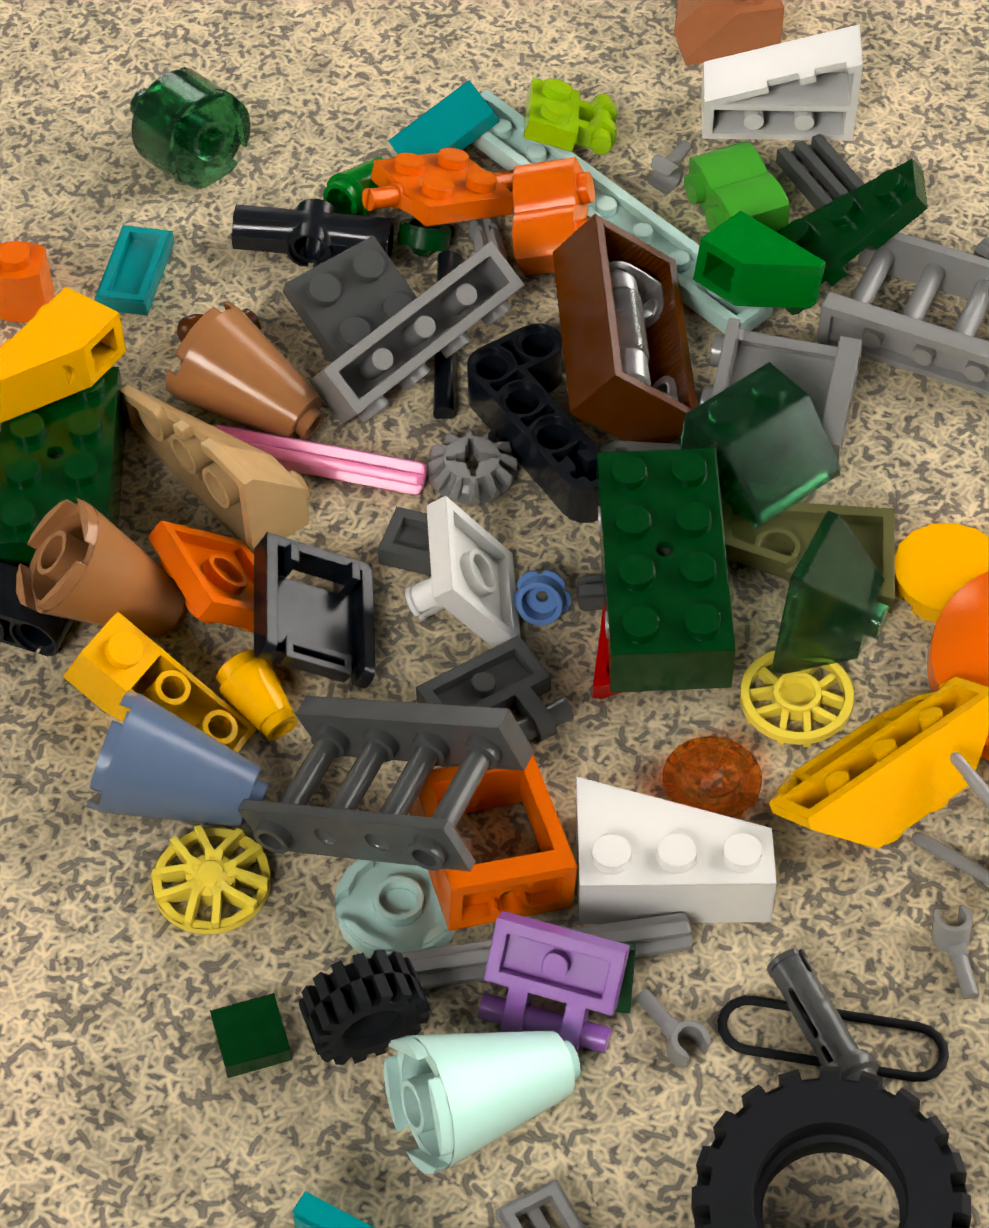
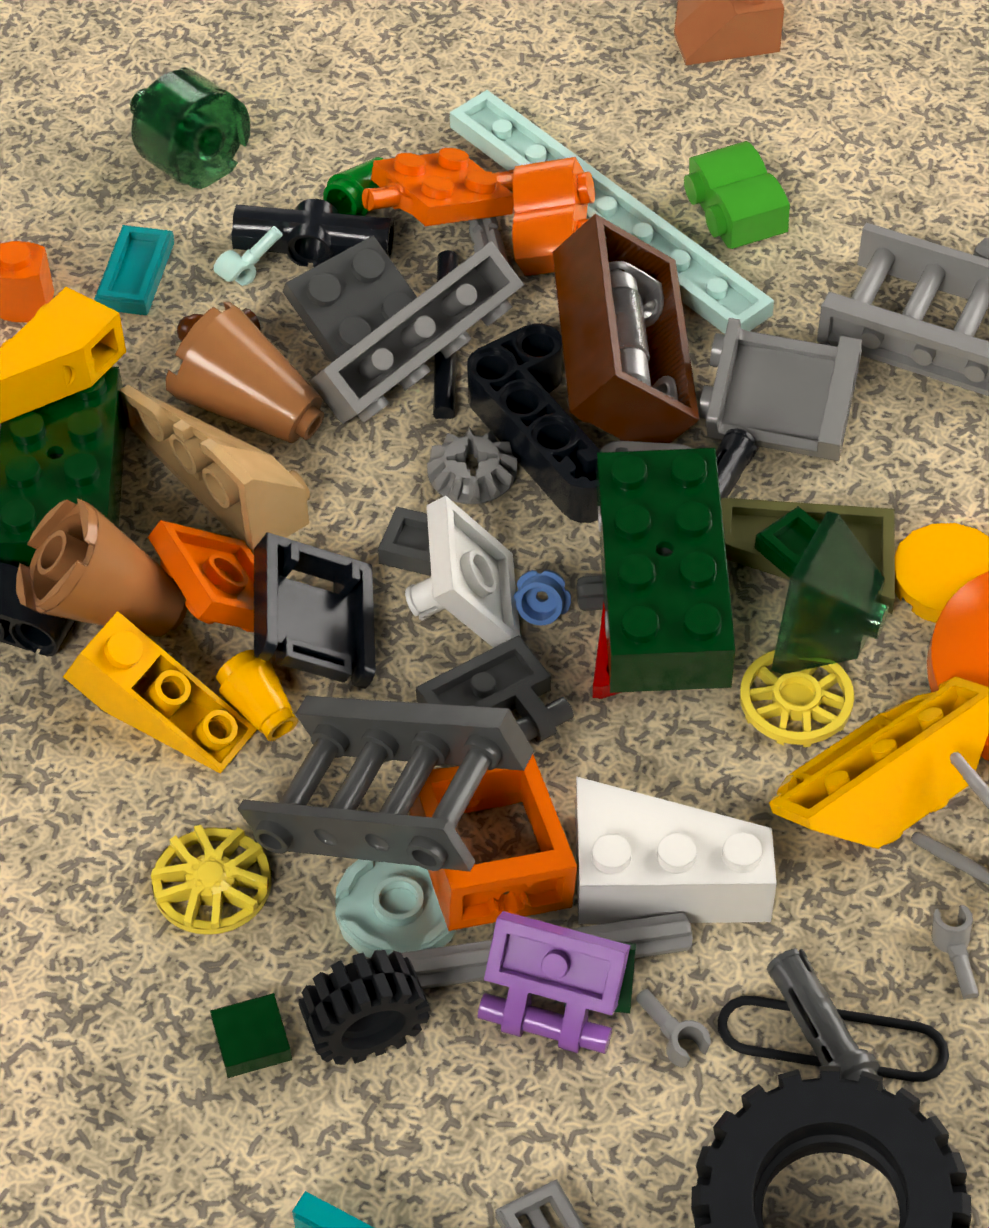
(170, 770): sand blue cone -> none
(241, 268): none -> light aqua hand
(337, 462): bright pink axle -> none
(423, 239): dark green tile -> none
(448, 124): teal tile -> none
(473, 1088): light aqua cone -> none
(561, 119): lime plate -> none
(668, 173): light grey hand -> none
(704, 758): clear orange gear -> none
(757, 266): green slope -> none
(765, 444): clear green slope -> none
(785, 90): white wedge -> none
(787, 540): none -> dark green tile
(824, 163): dark grey tile -> none
(860, 219): dark green wing -> none

